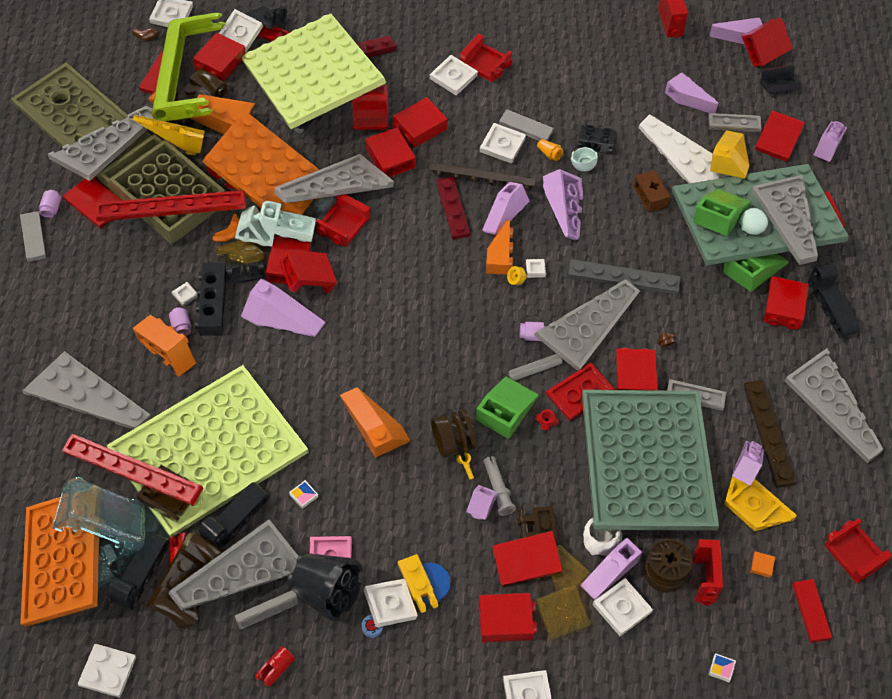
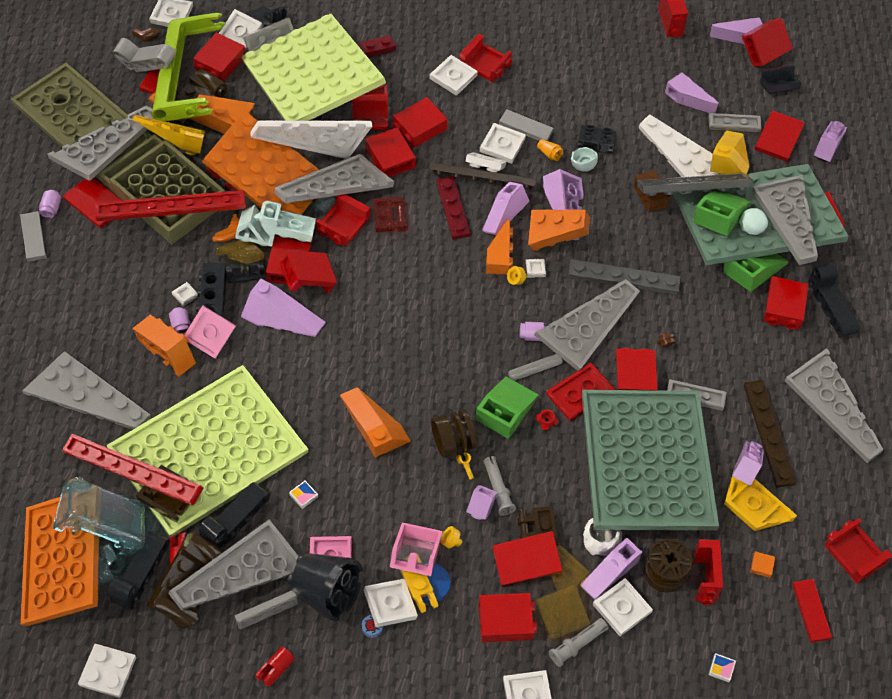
(143, 58): none -> light grey beam
(209, 331): none -> bright pink tile
(267, 34): none -> light grey tile
(323, 137): none -> white wing
(383, 214): none -> clear red plate
(416, 549): none -> bright pink window
(451, 537): none -> yellow tile
(479, 160): none -> white plate
(555, 226): none -> orange wedge
(571, 646): none -> light grey pin
(688, 184): none -> dark grey plate

